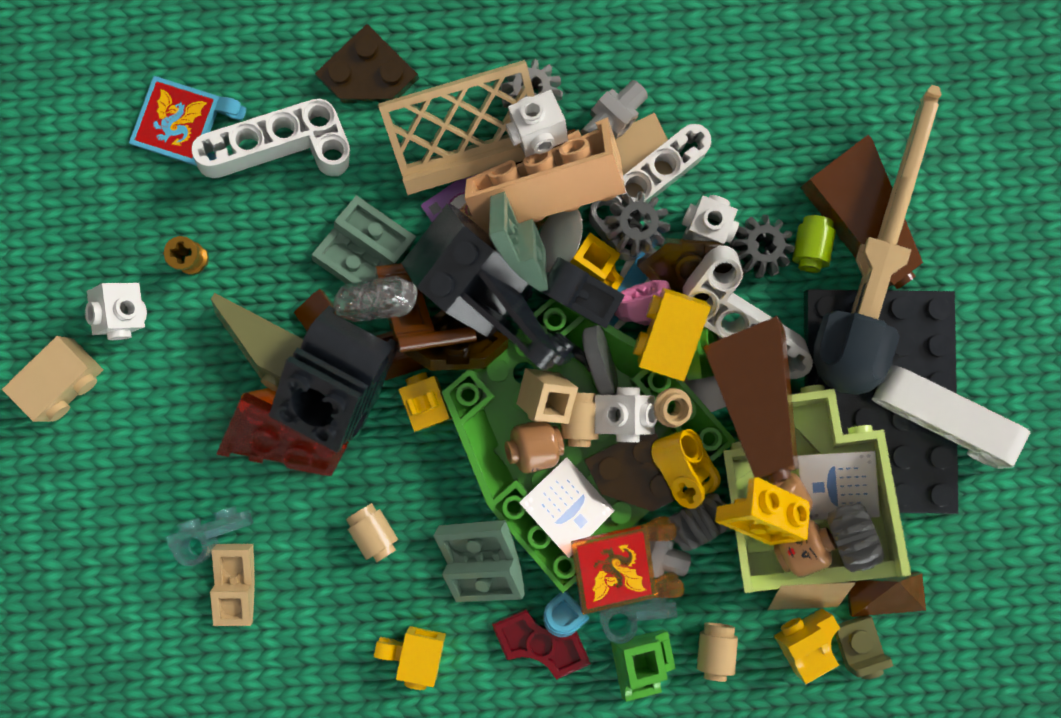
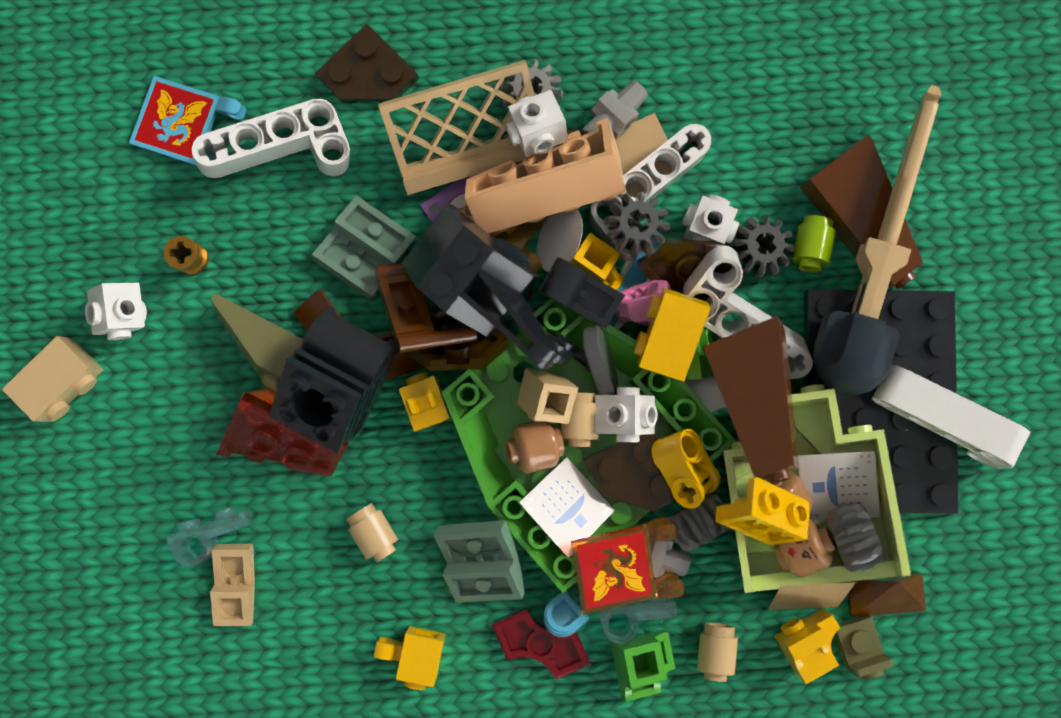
(356, 299): clear beam -> none
(518, 243): sand green slope -> none
(682, 410): tan plate -> none

